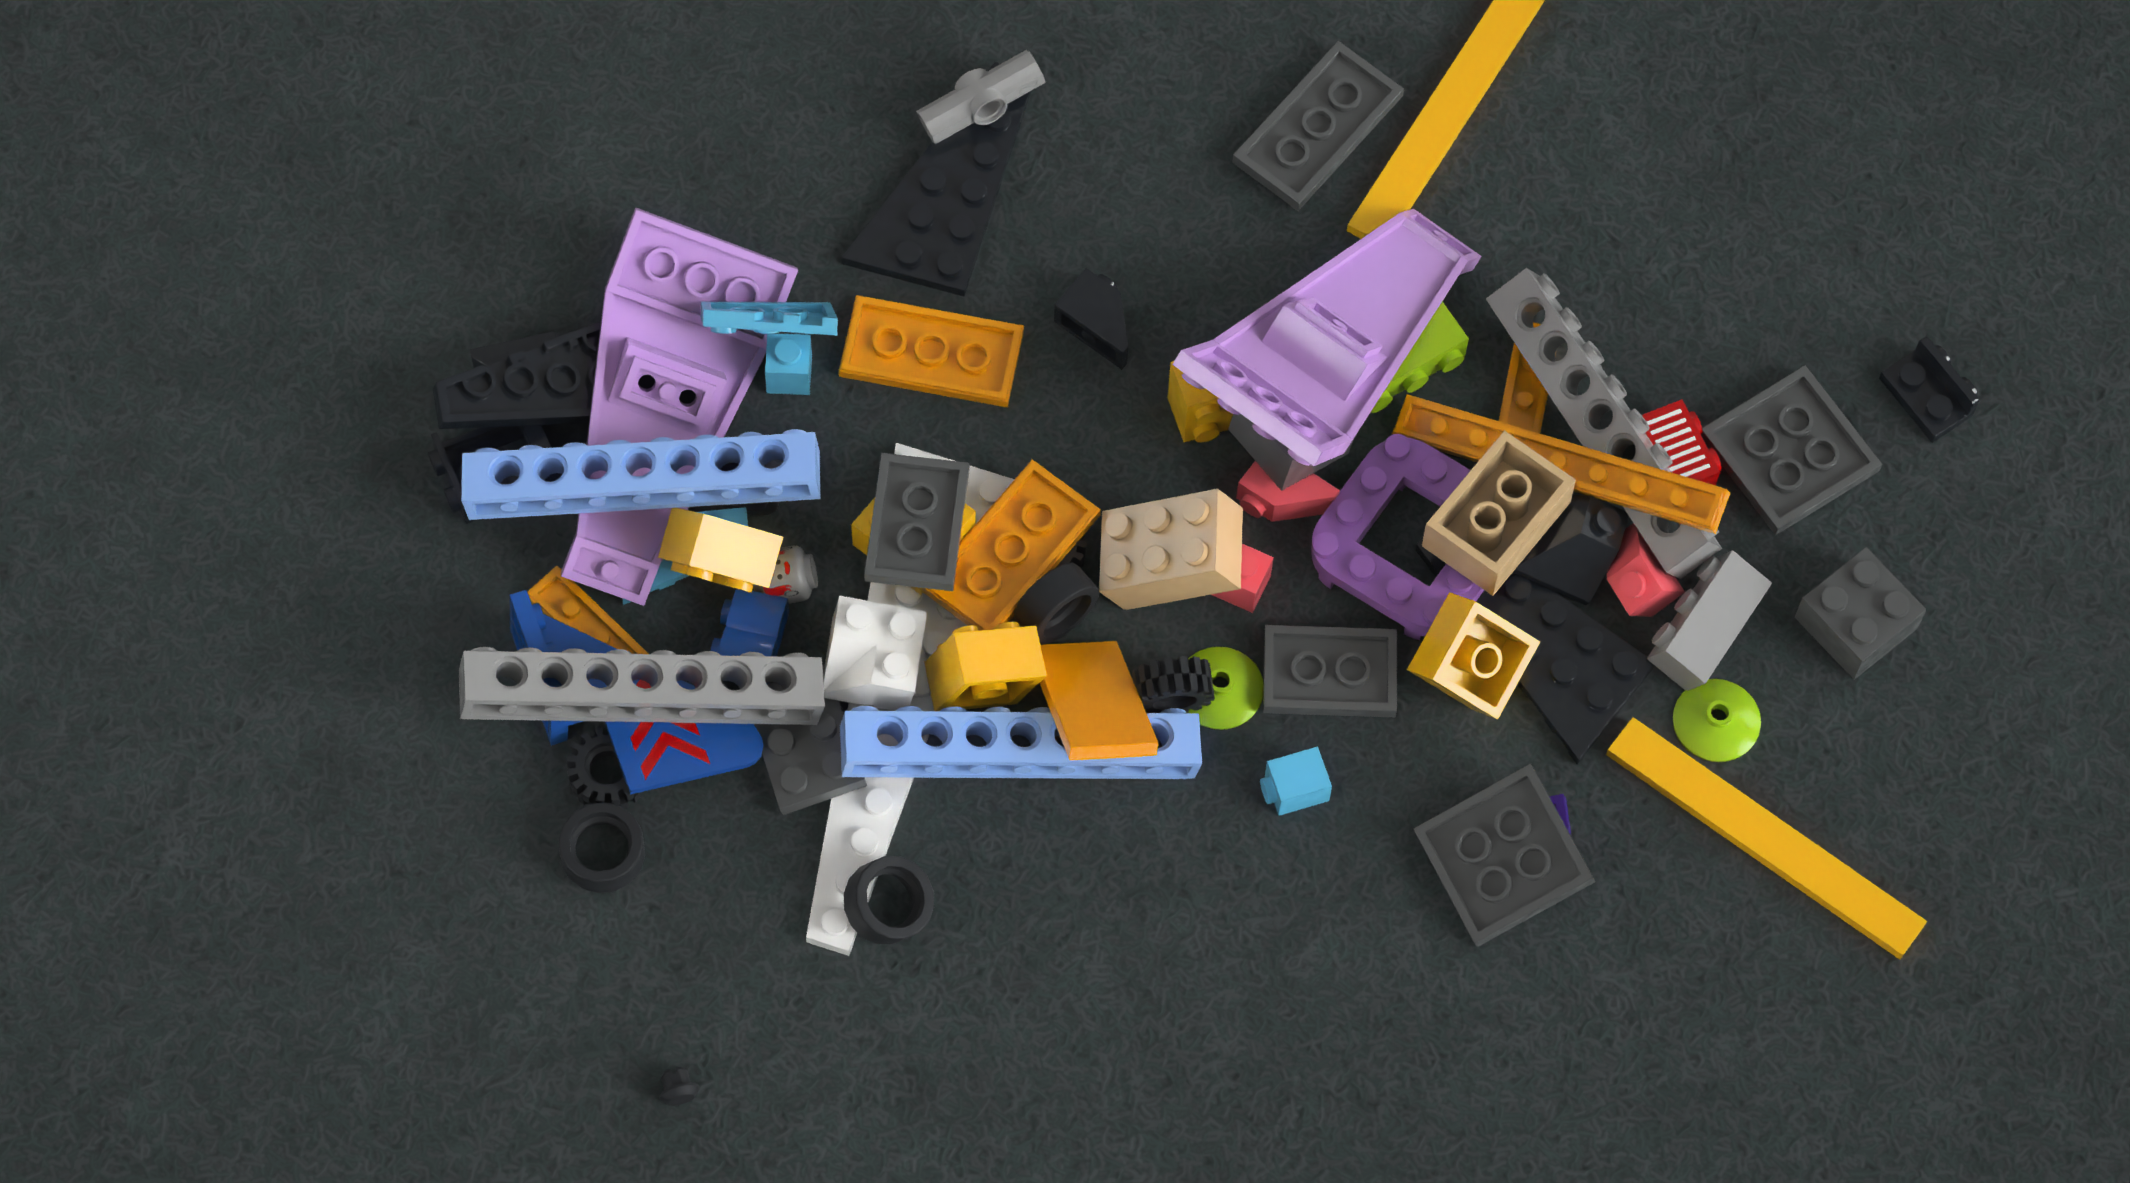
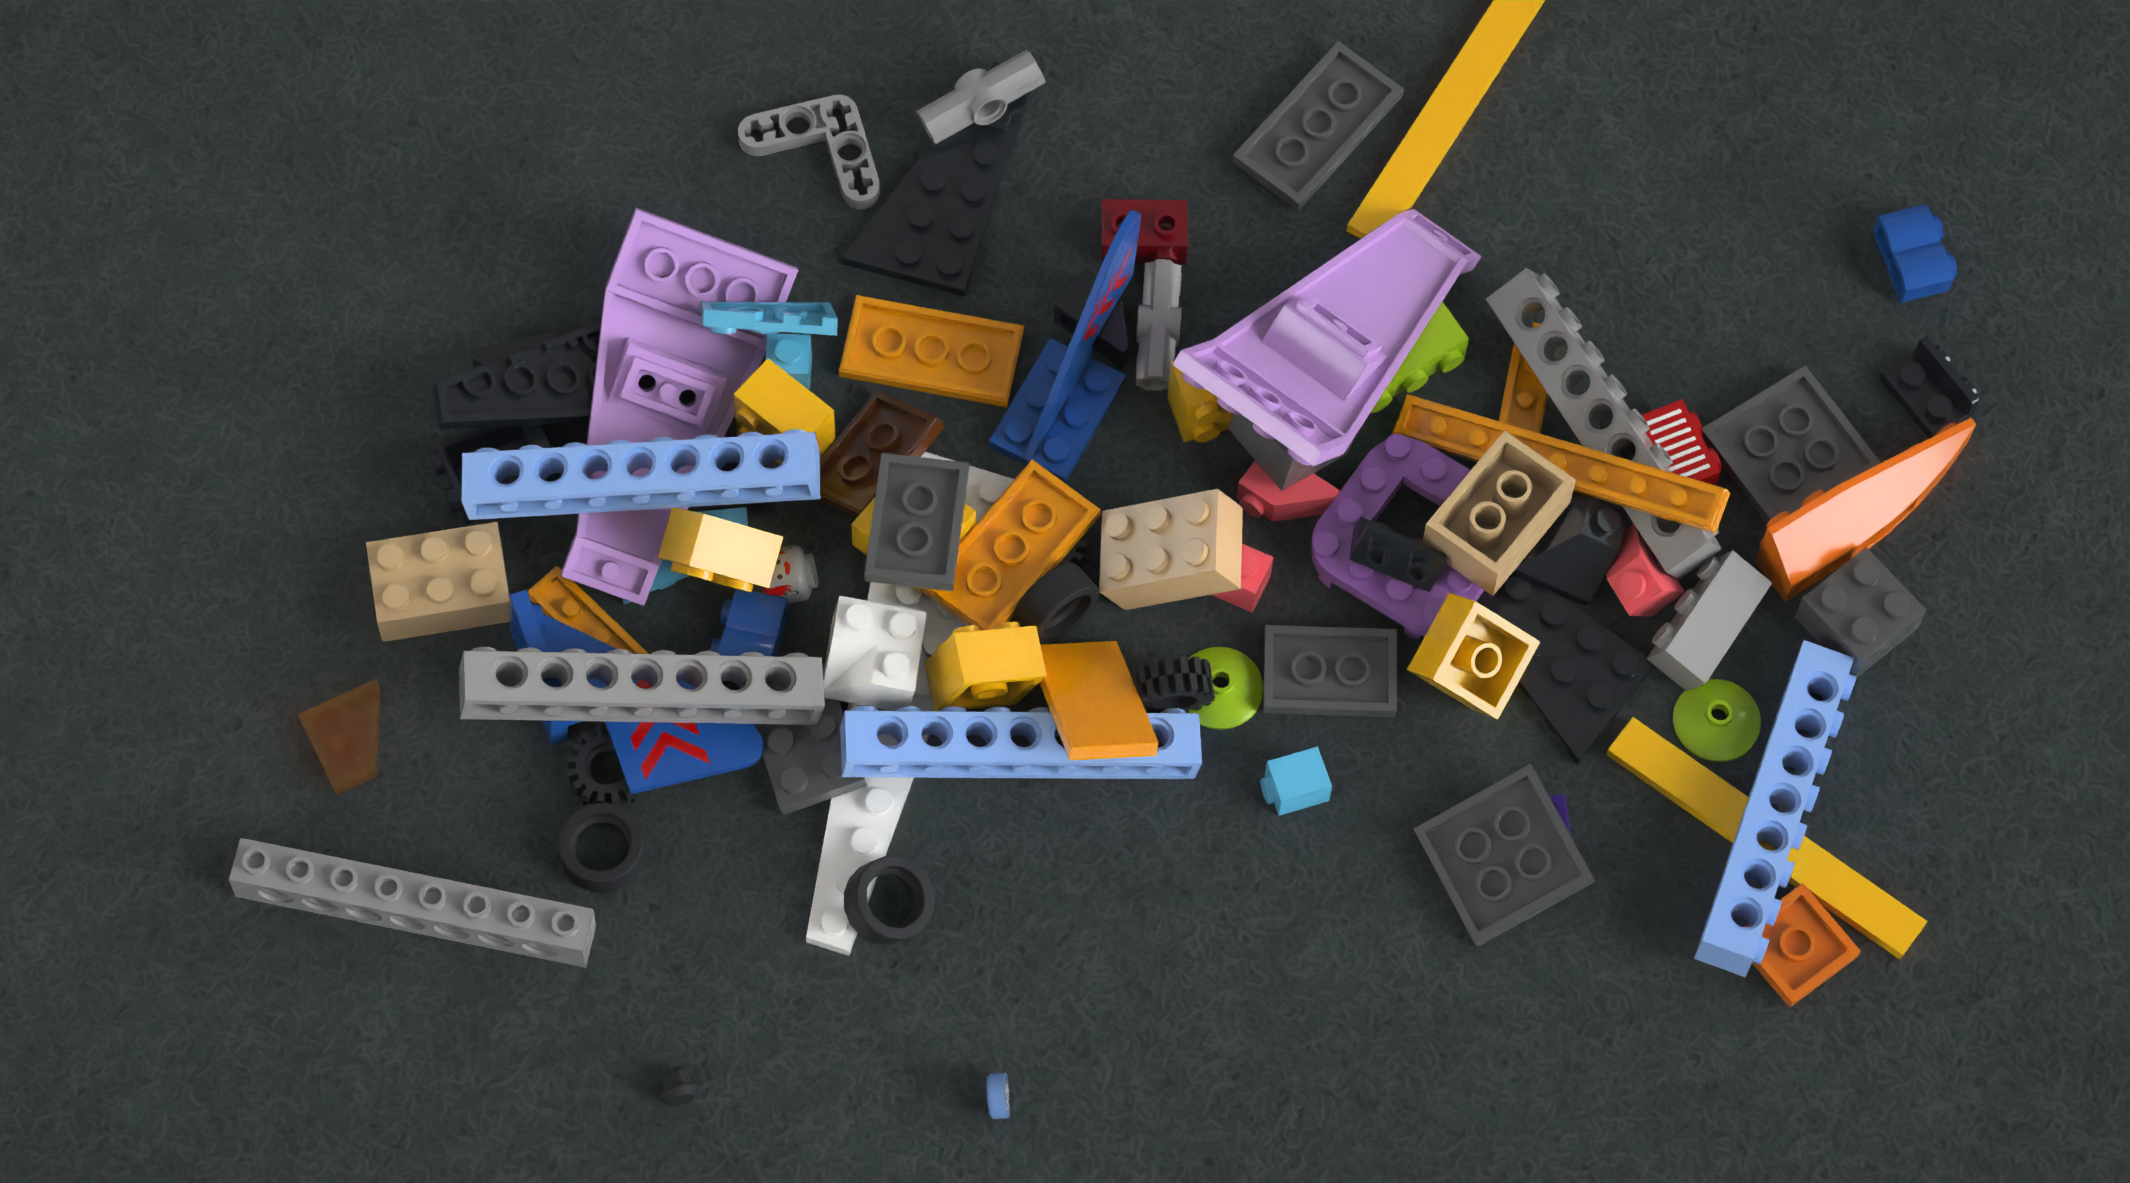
(346, 735): none -> clear orange wing
(413, 902): none -> light grey brick
(439, 581): none -> tan brick
(777, 402): none -> yellow brick
(822, 128): none -> light grey beam
(853, 460): none -> reddish brown tile
(998, 1096): none -> medium blue tile
(1066, 388): none -> blue piece
(1158, 324): none -> light grey piece
(1161, 230): none -> dark red brick
(1396, 554): none -> black bracket
(1722, 940): none -> light blue brick
(1803, 947): none -> orange plate
(1854, 514): none -> wedge
(1914, 253): none -> blue brick

